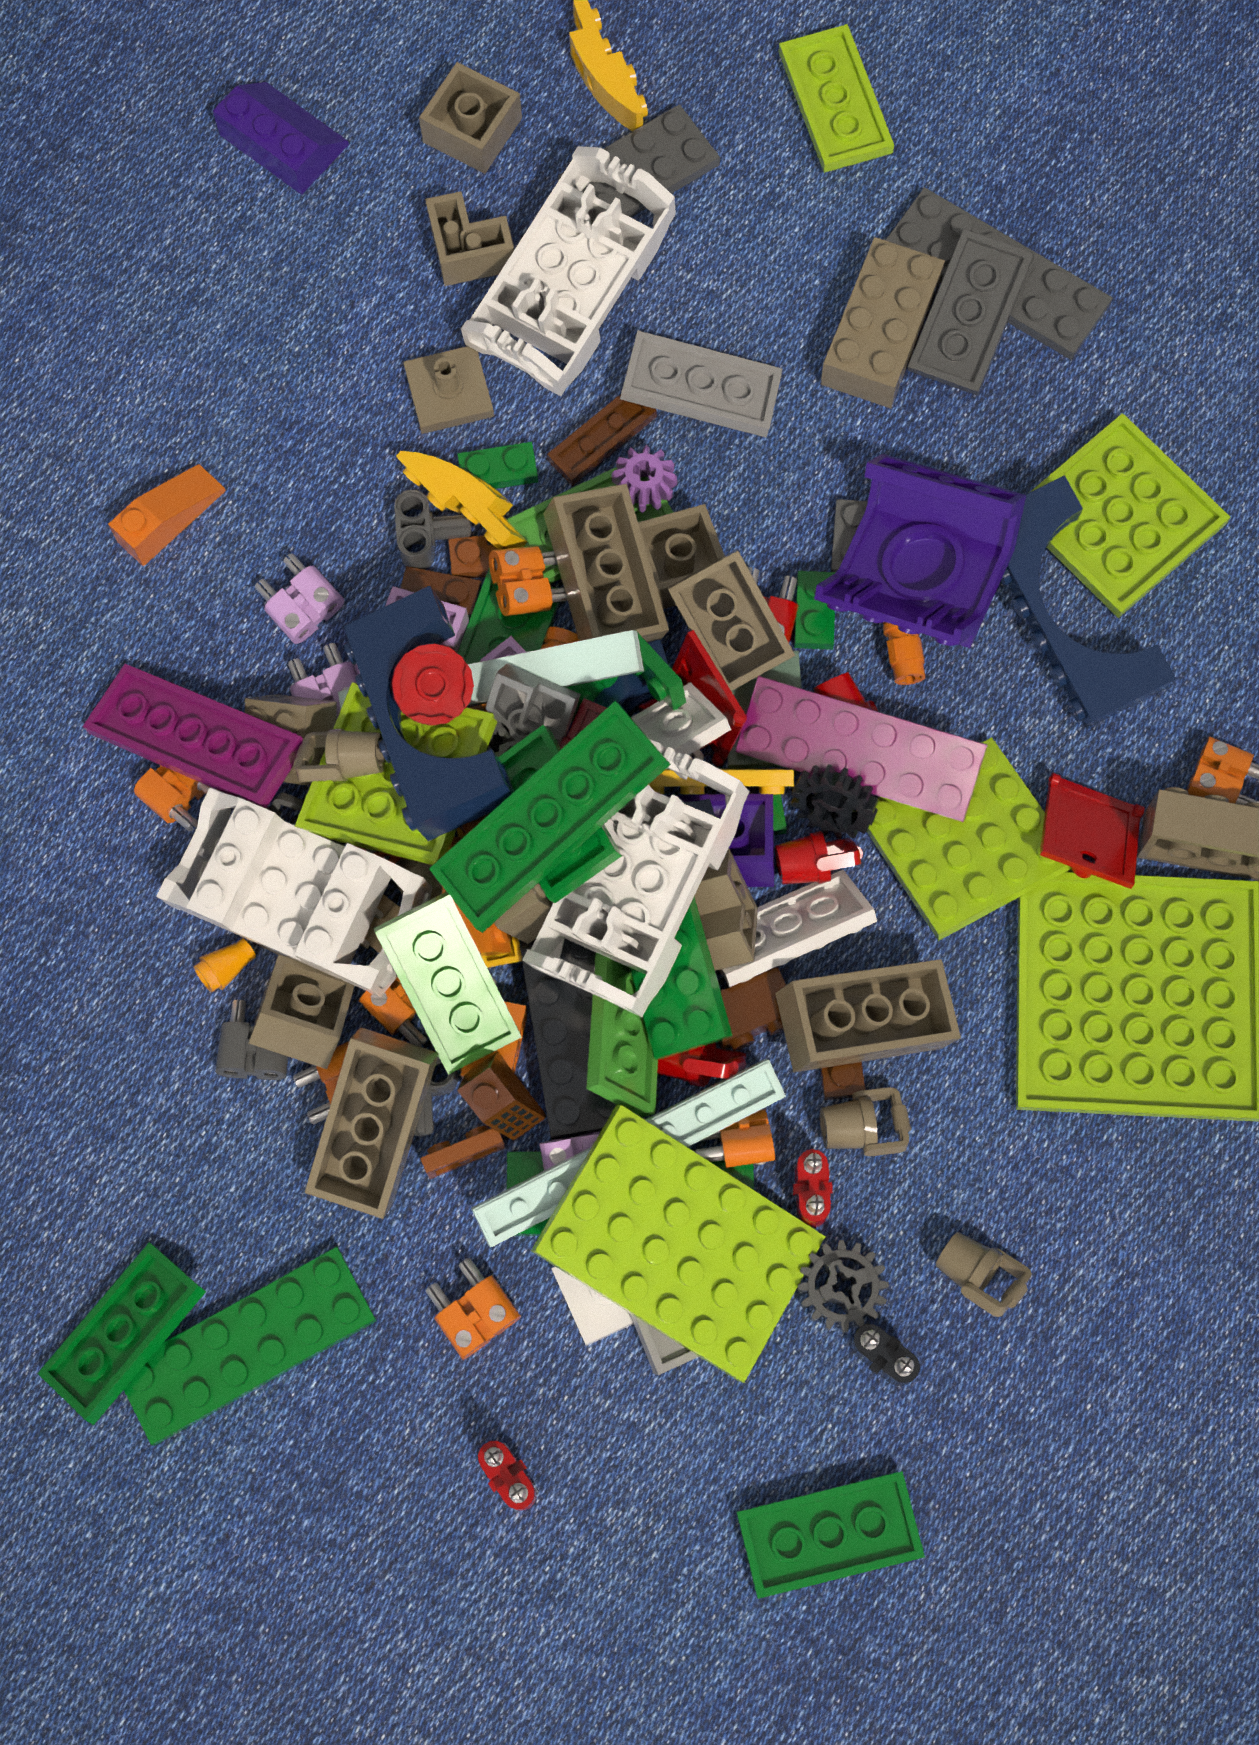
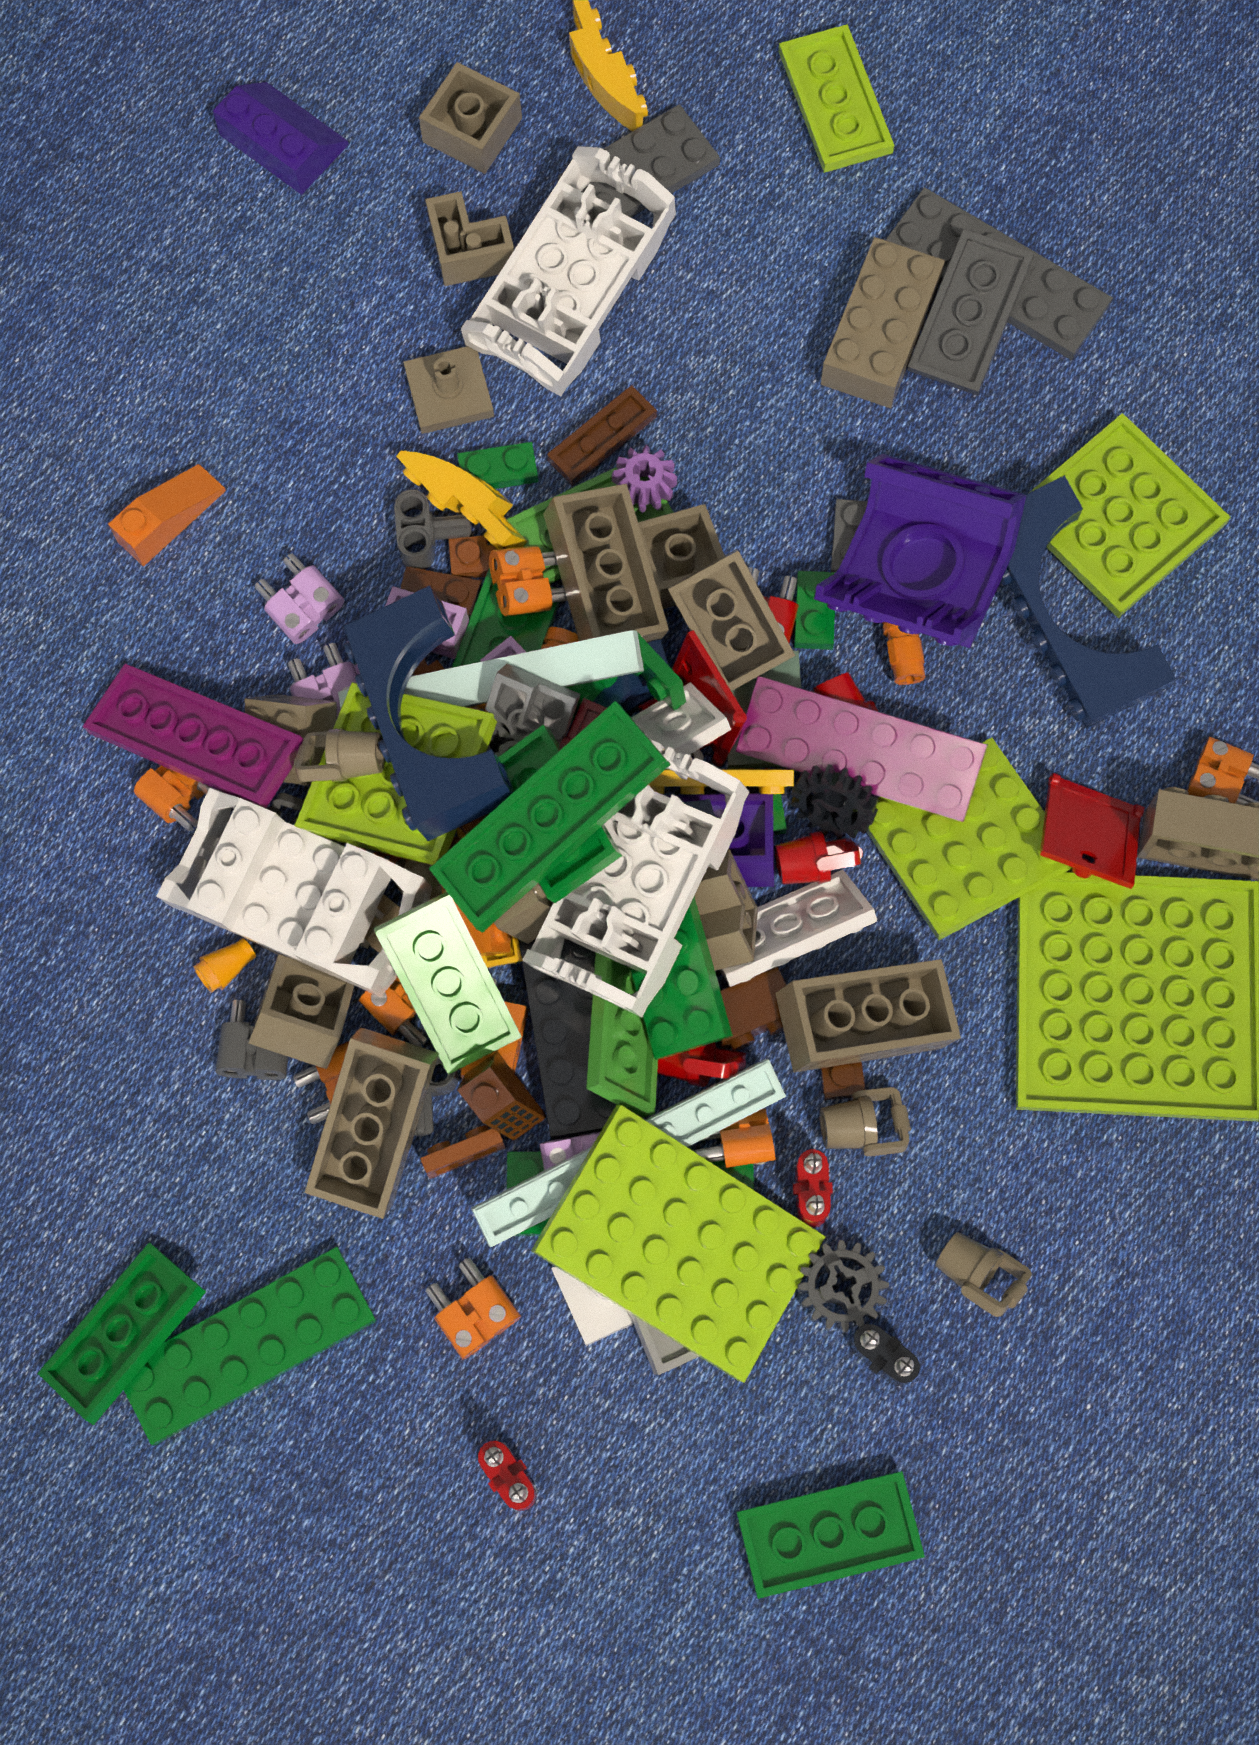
(432, 684): red tile -> none
(701, 384): light grey plate -> none

